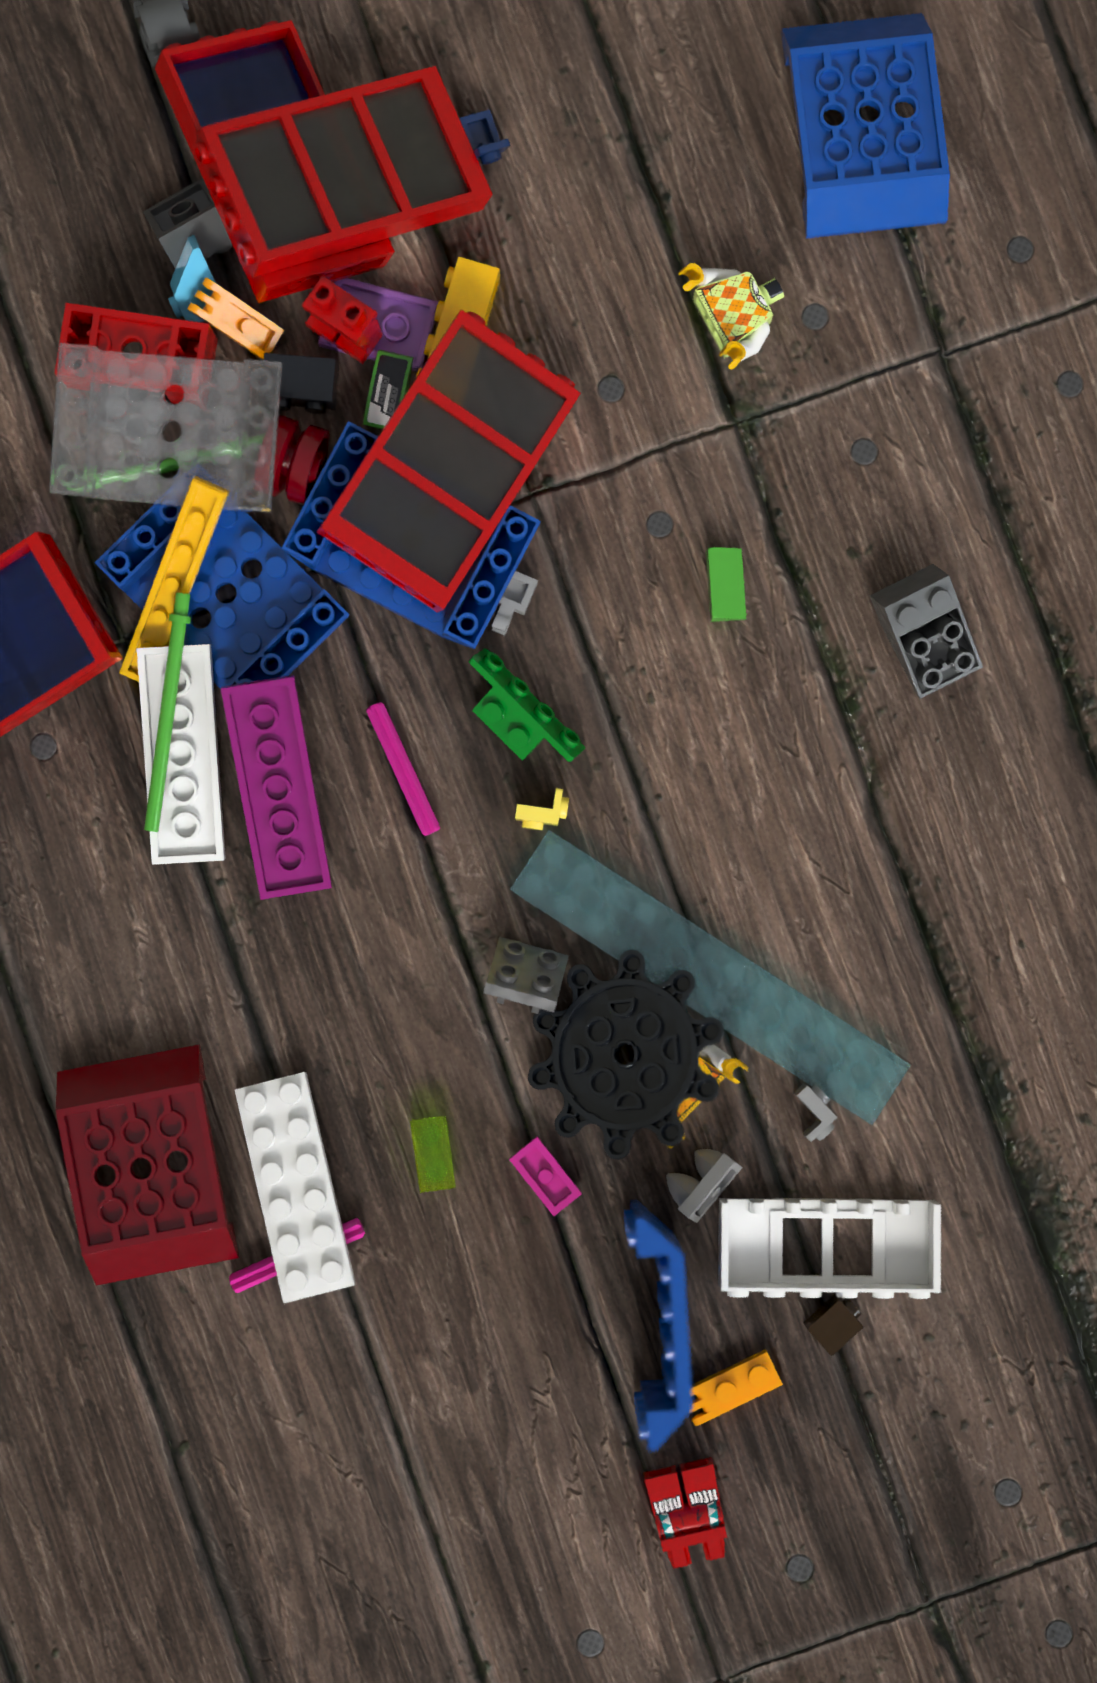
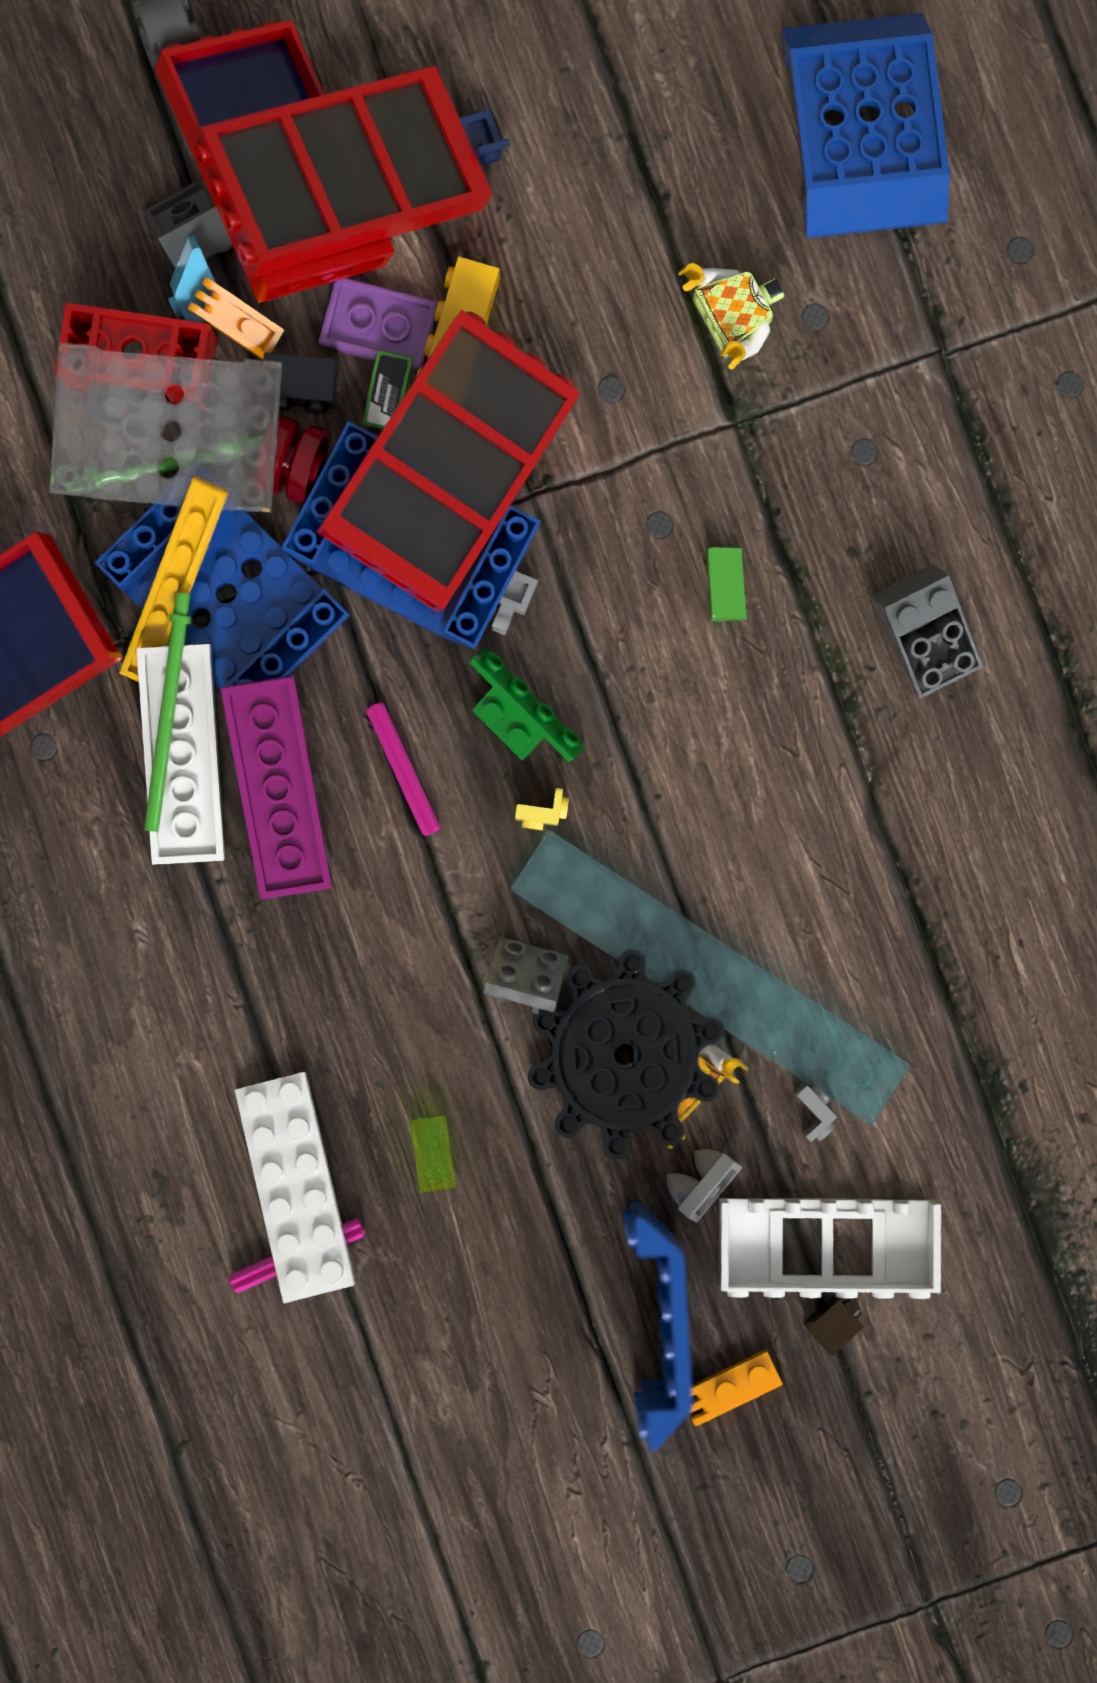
(143, 1111): dark red slope -> none
(338, 313): red hips -> none
(545, 1176): dark pink plate -> none
(689, 1522): red hips -> none

